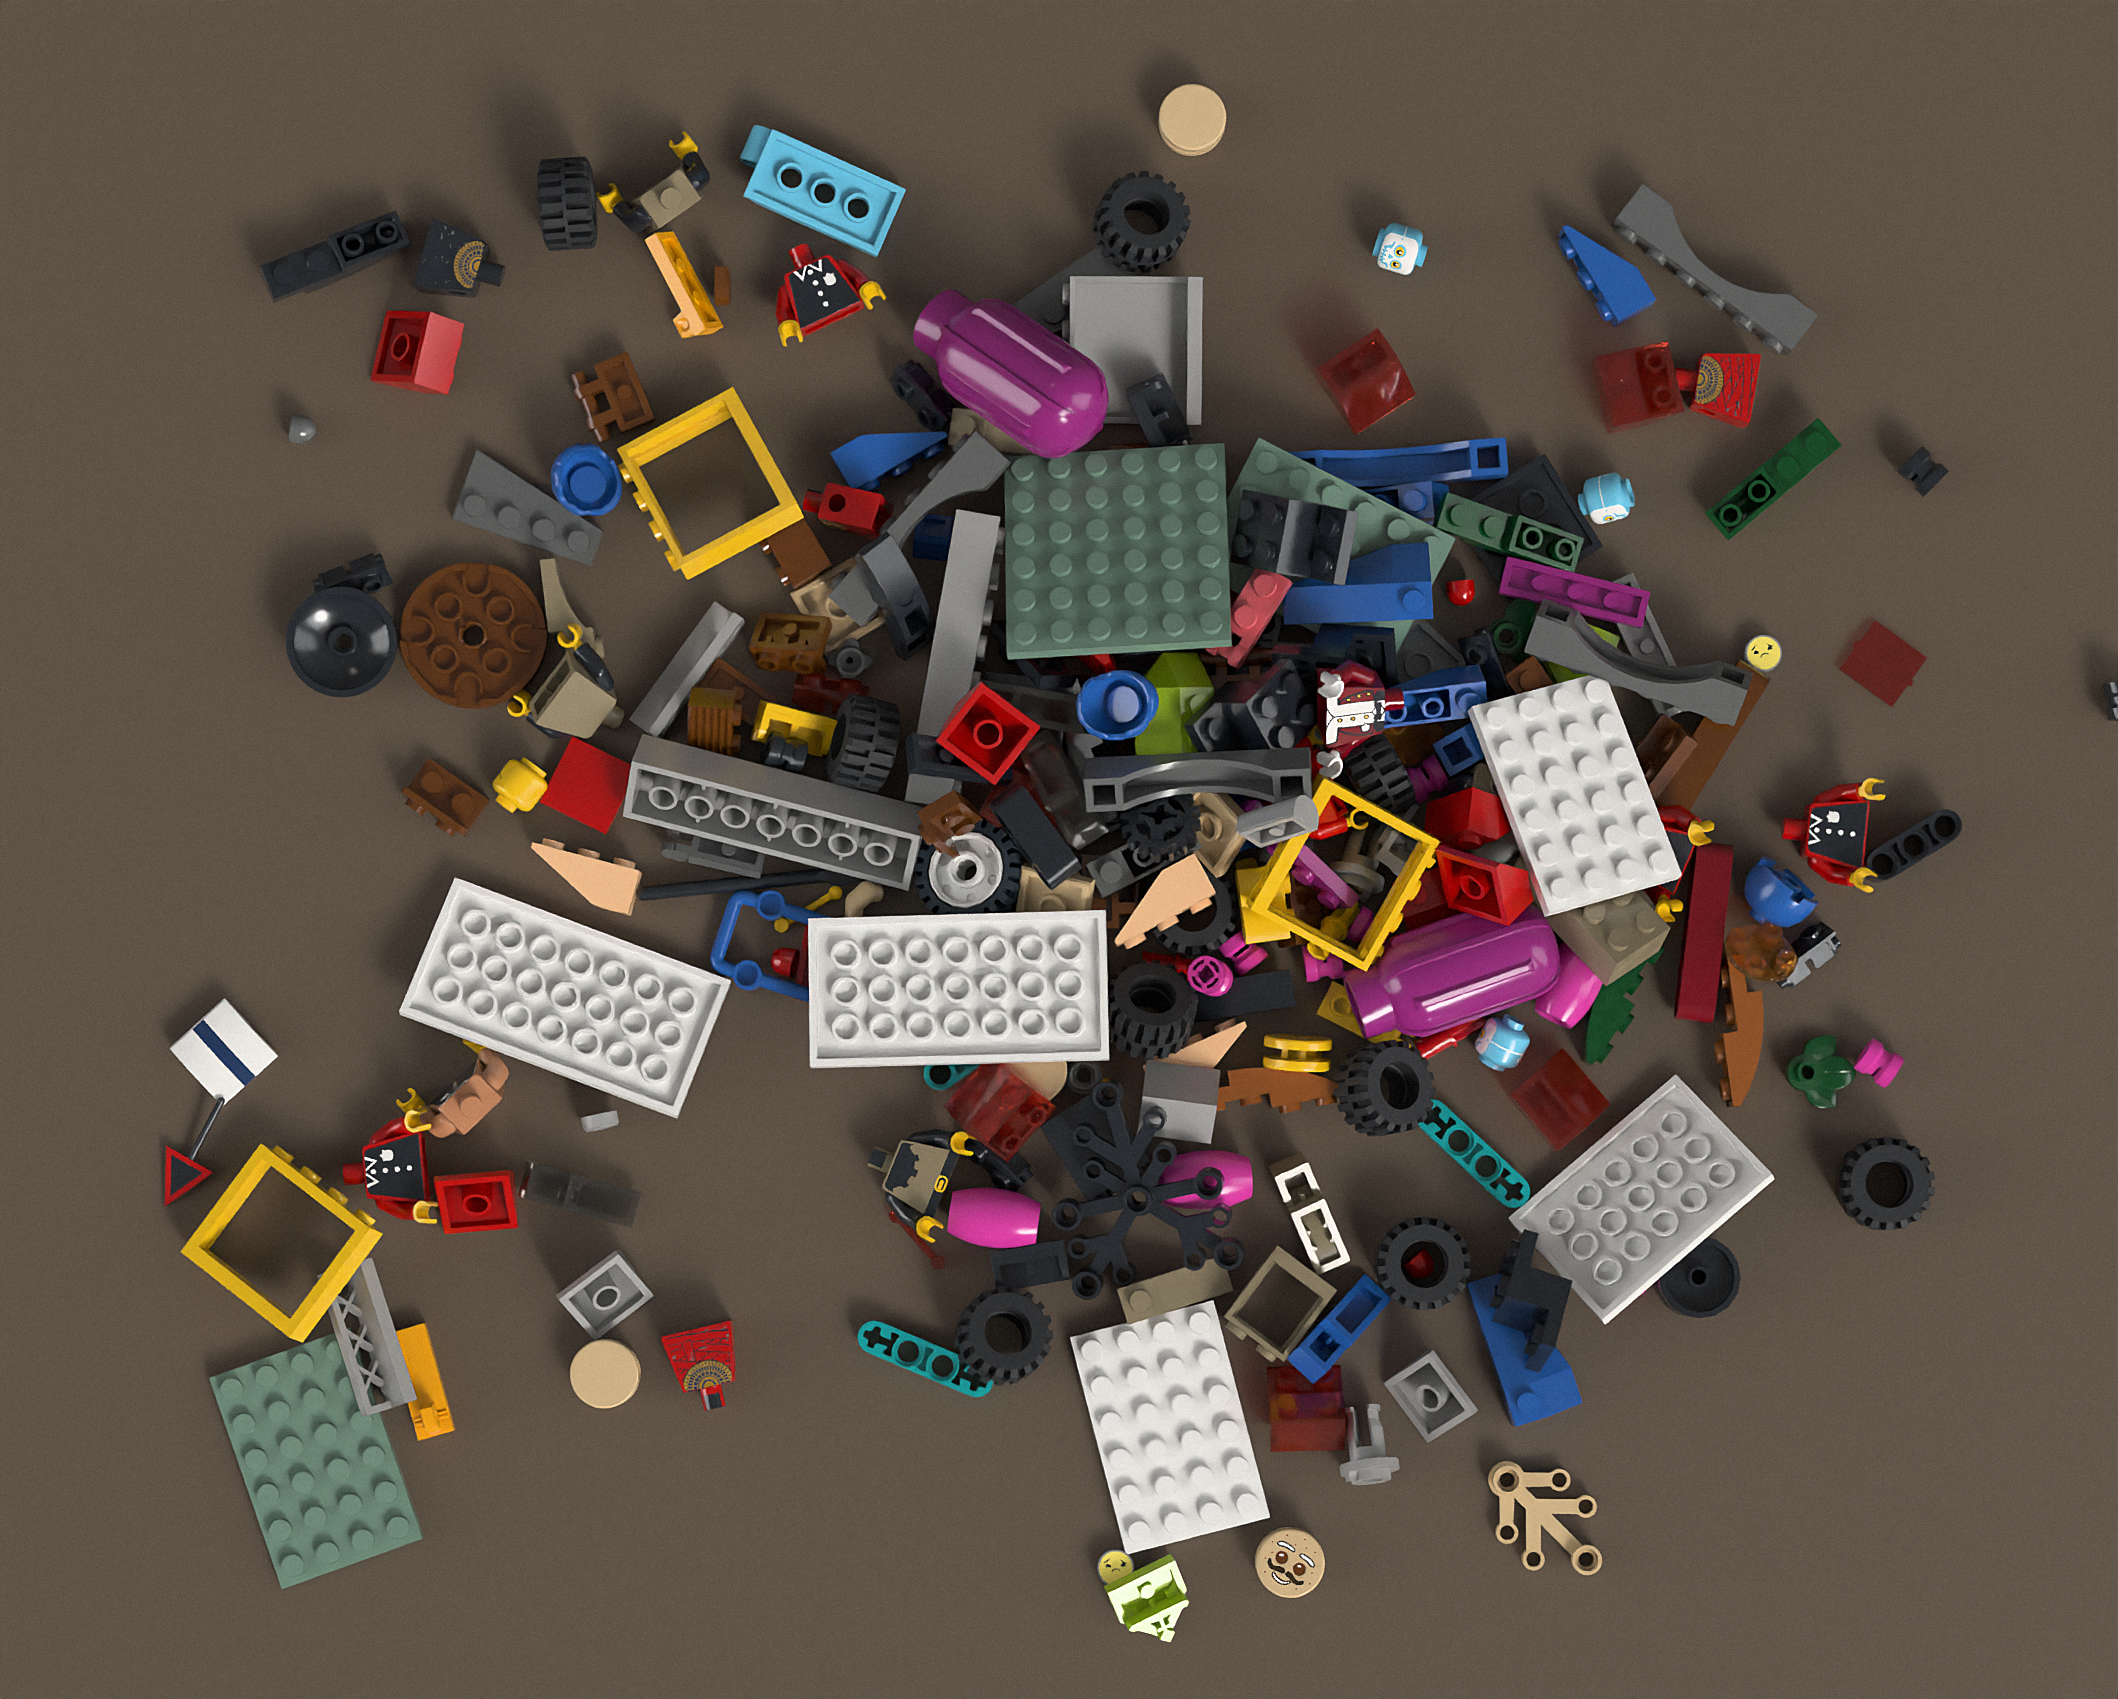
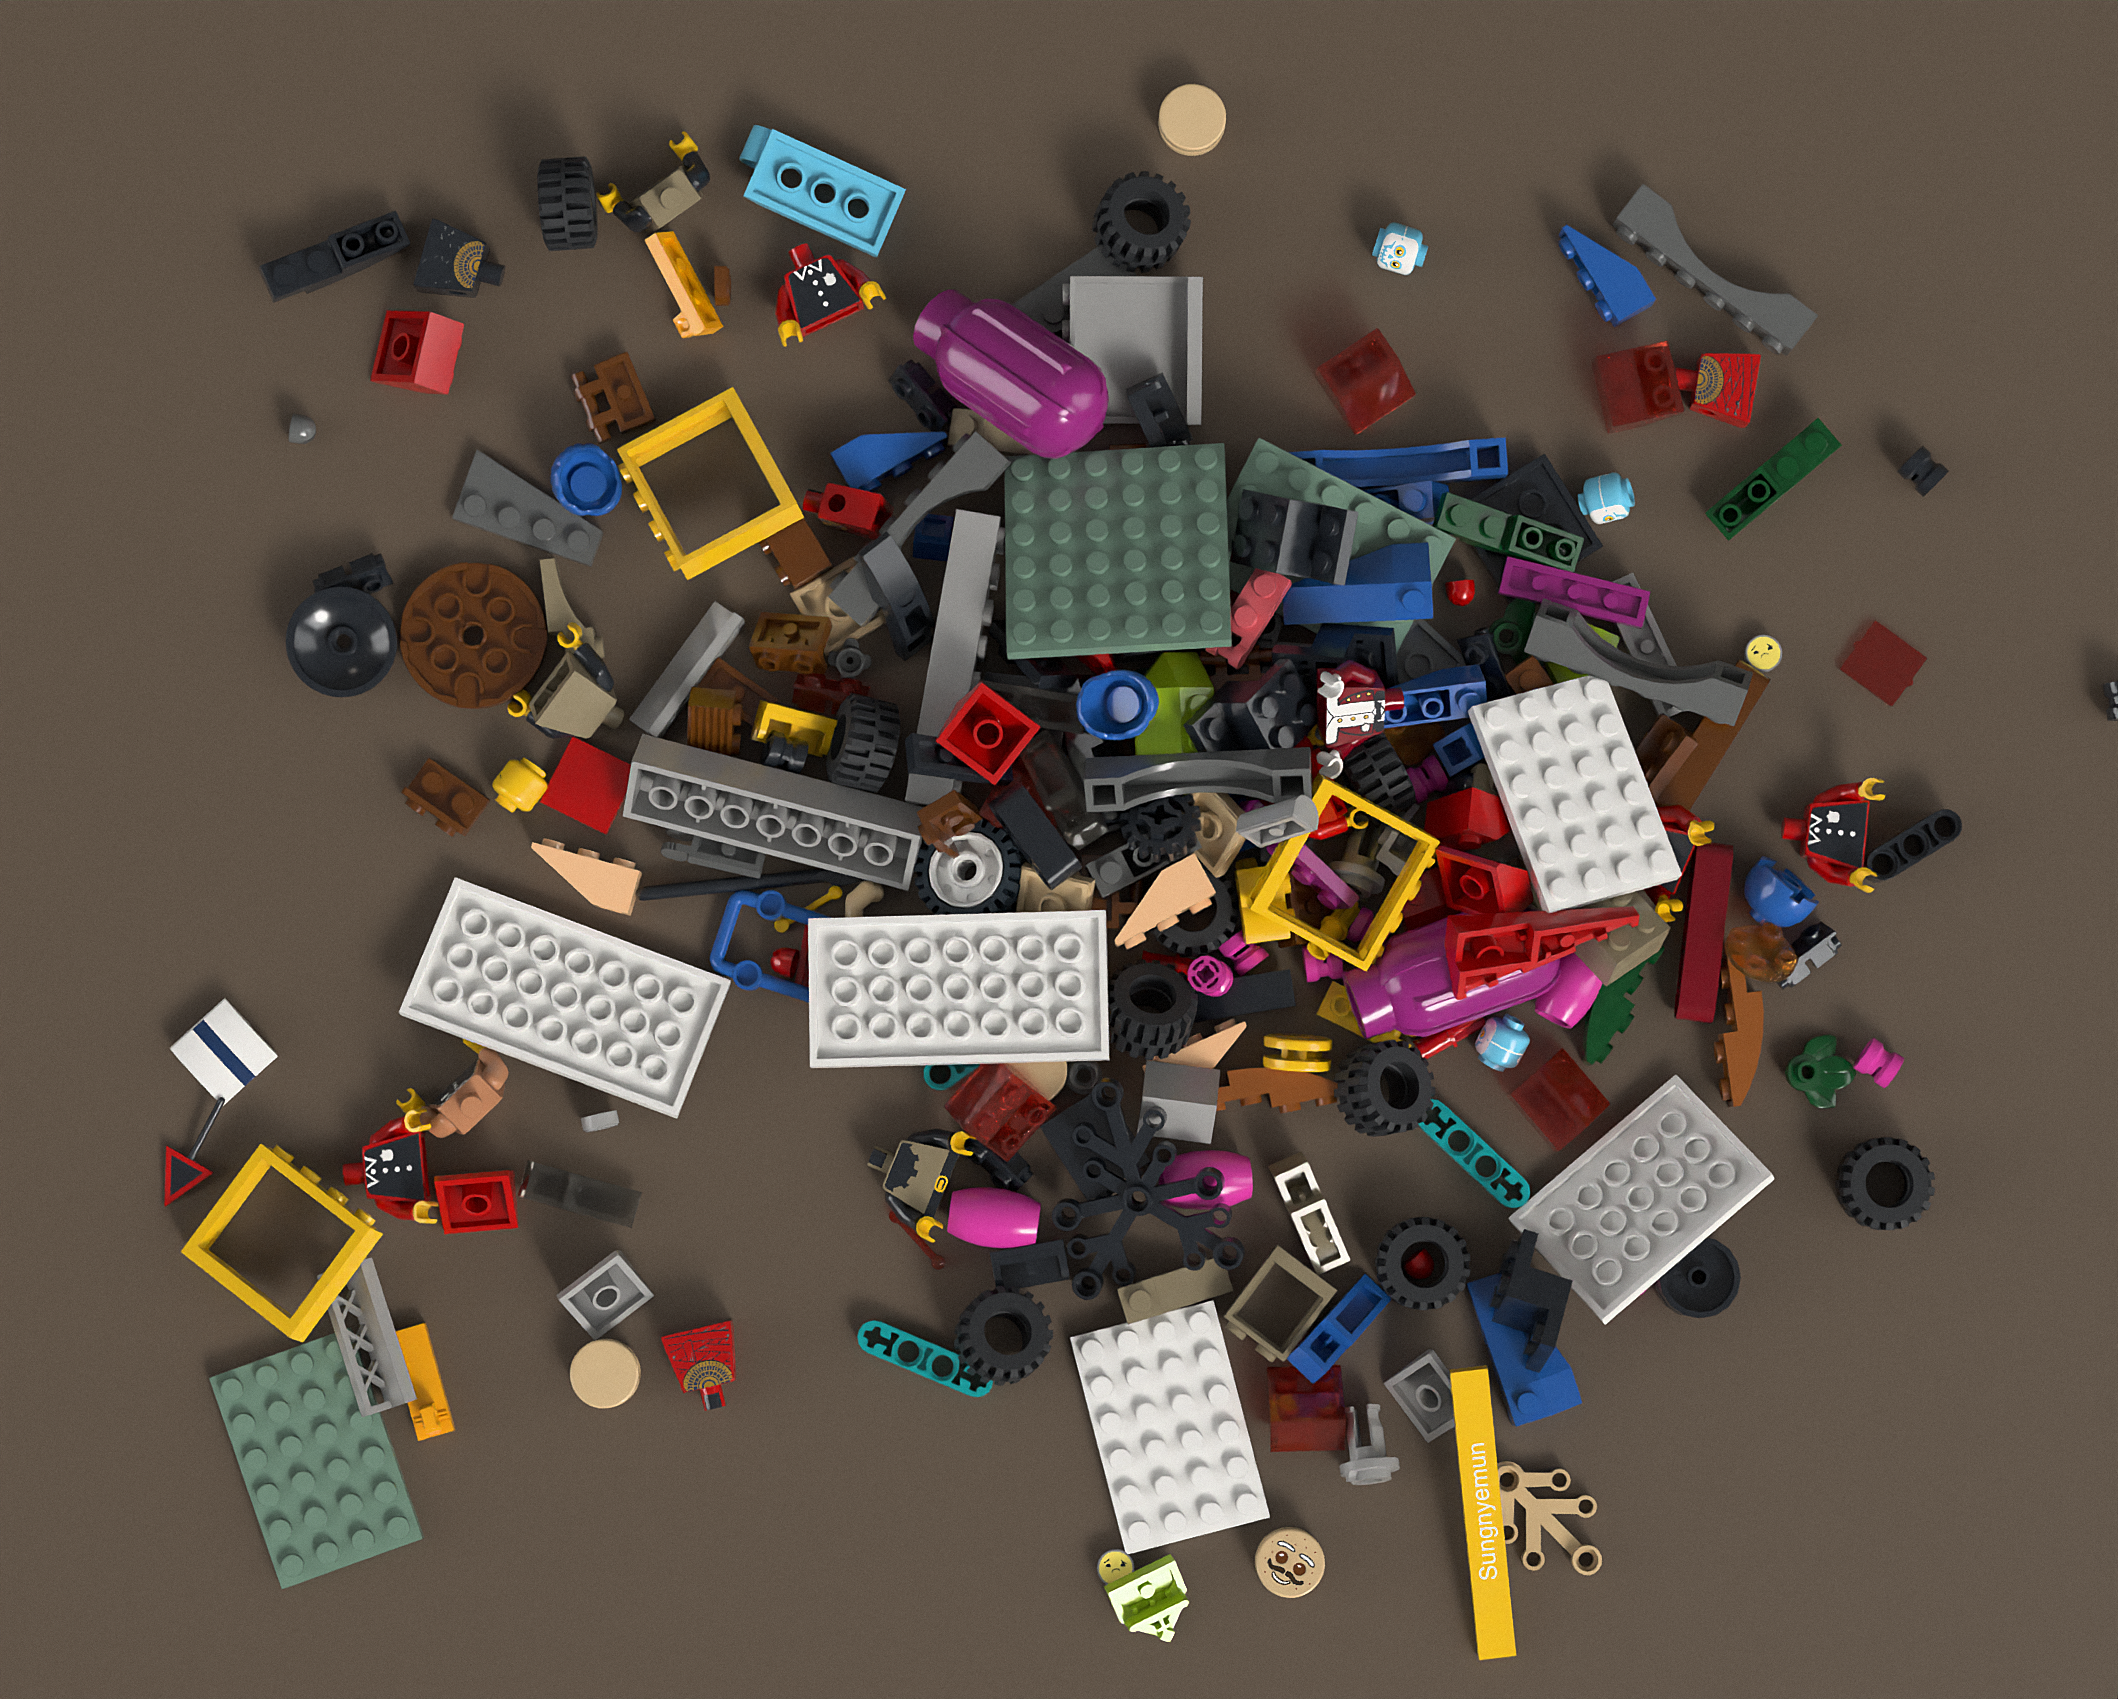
(1482, 1512): none -> yellow tile
(1497, 944): none -> red wedge

